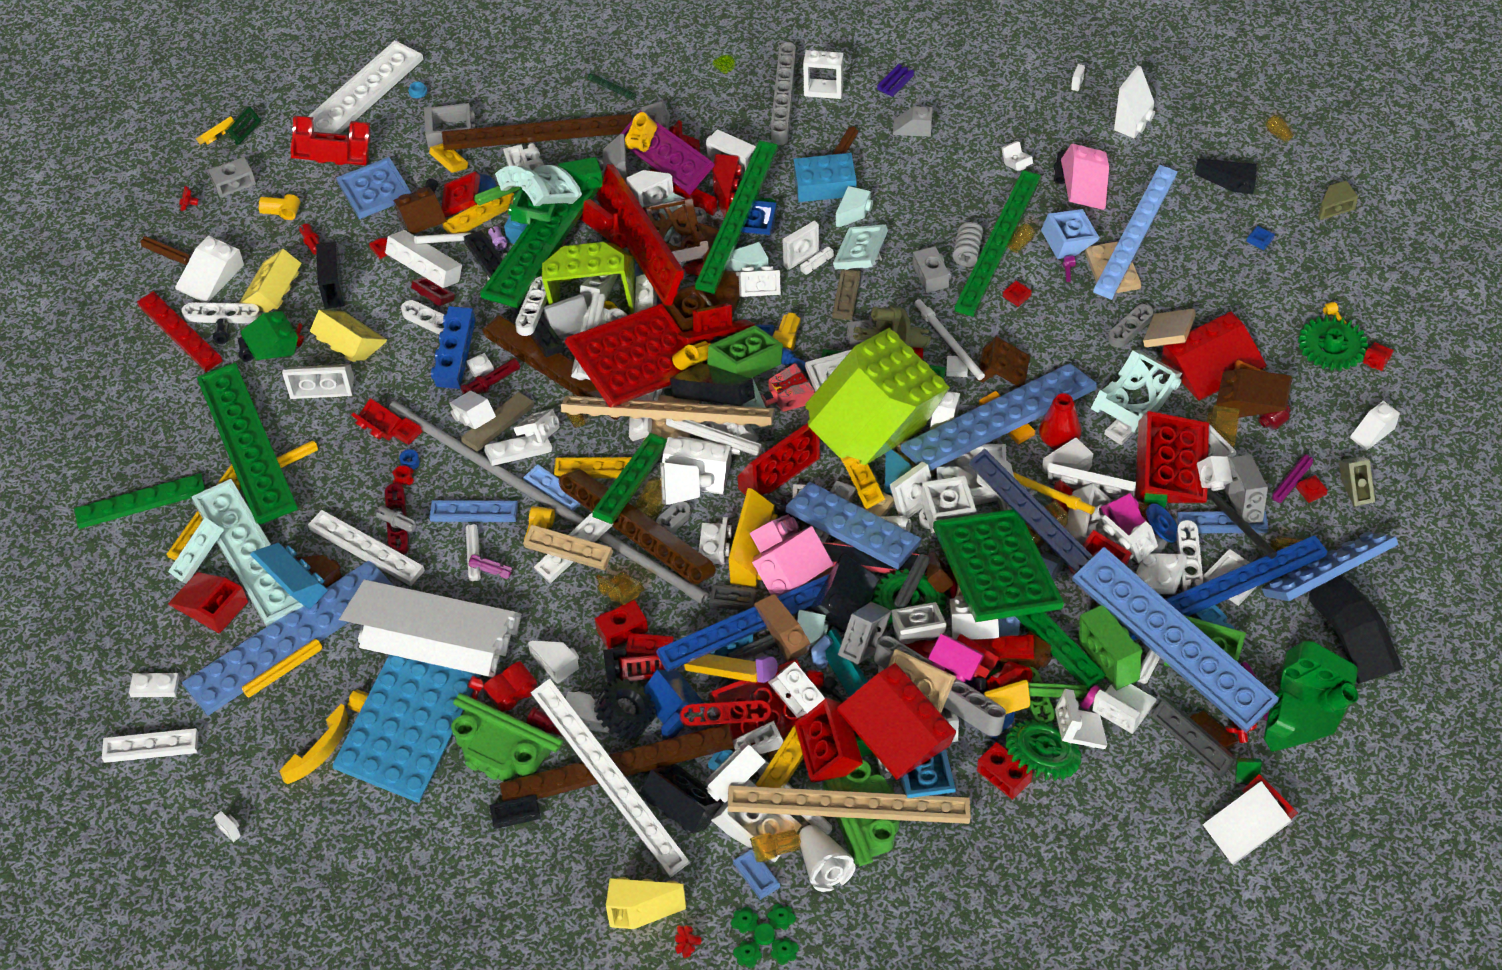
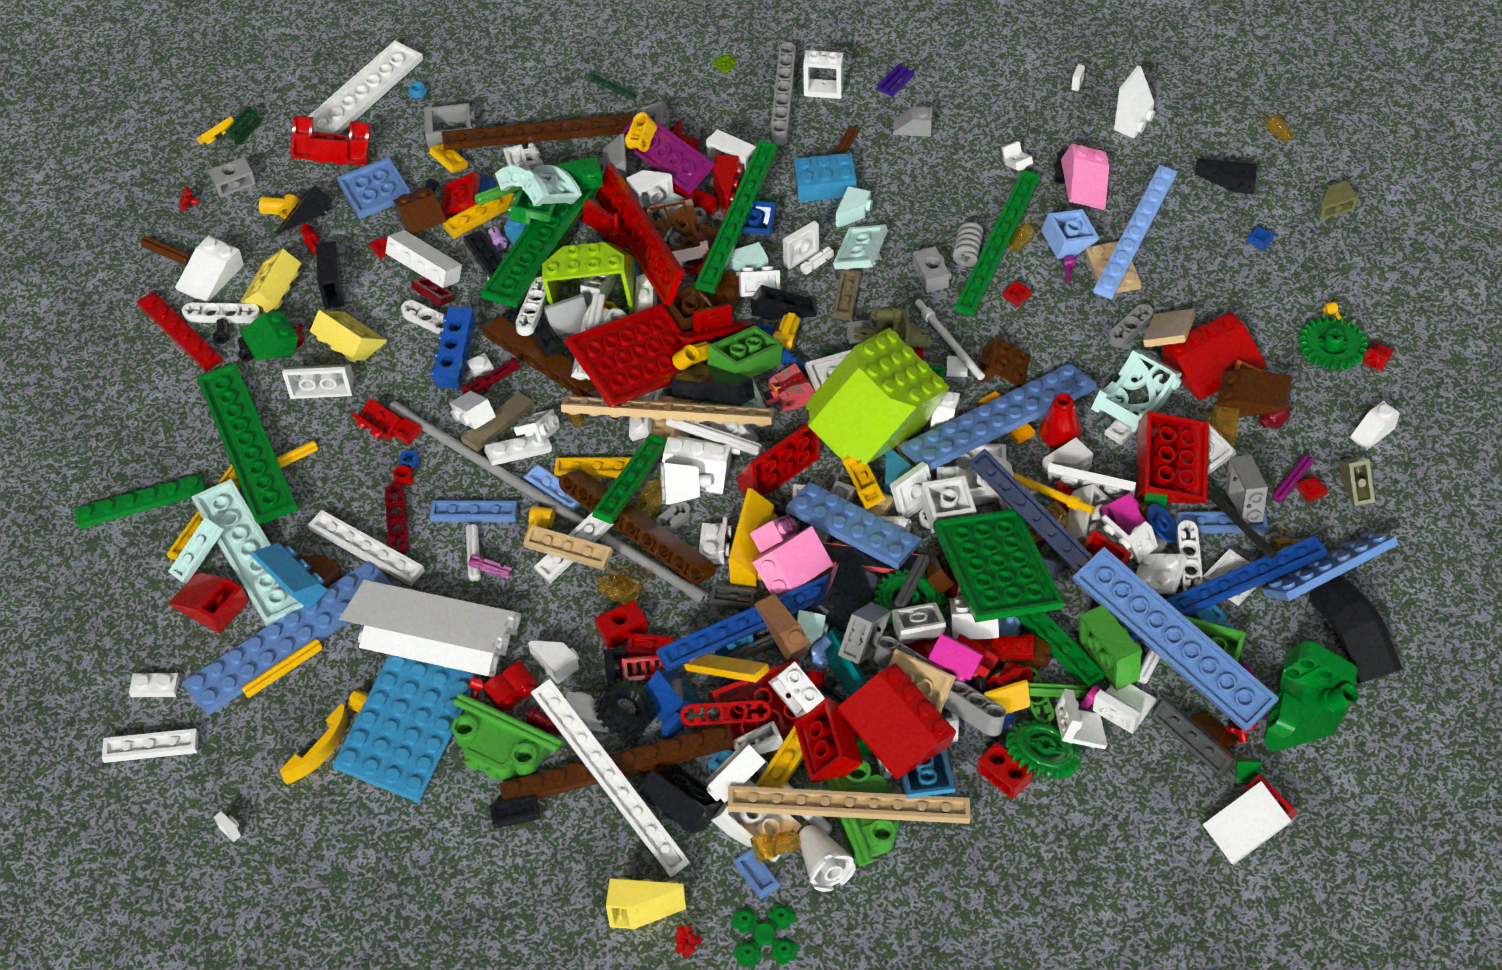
(309, 207): none -> black slope
(396, 519): light grey axle -> none
(440, 238): white bar -> none
(766, 668): medium lavender tile -> none
(775, 303): none -> black slope
(1214, 472): white brick -> none

